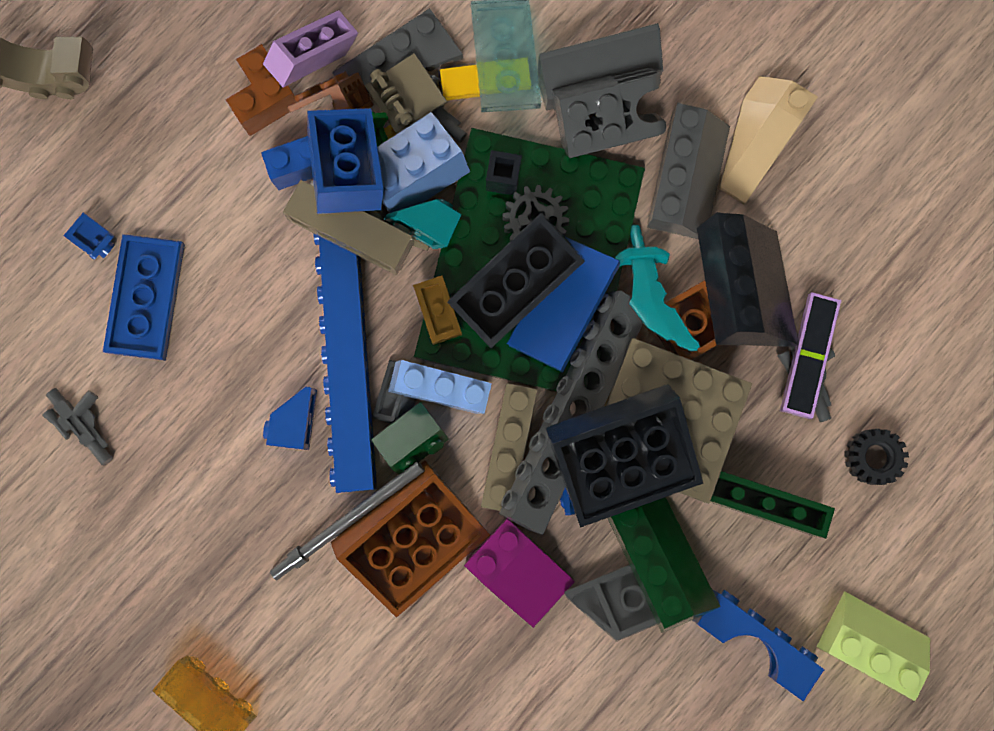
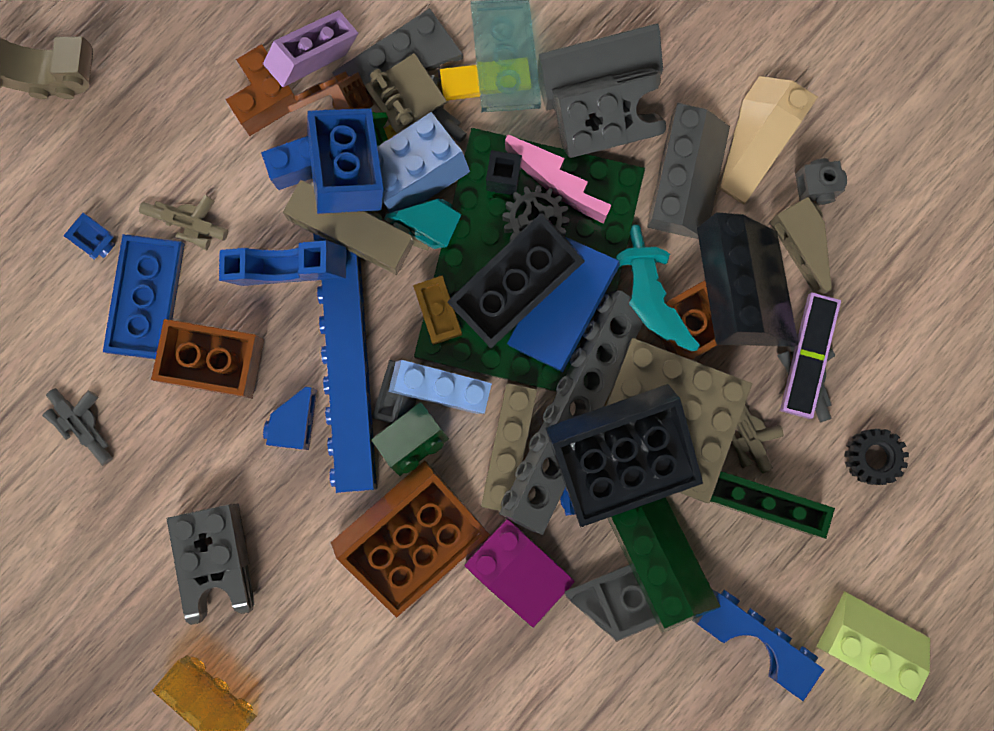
(189, 218): none -> dark tan piece
(207, 358): none -> dark orange brick
(218, 565): none -> dark grey brick
(300, 555): dark grey bar -> none
(306, 263): none -> blue arch
(547, 171): none -> bright pink slope
(752, 434): none -> dark tan piece
(805, 239): none -> dark tan slope
(821, 181): none -> dark grey brick

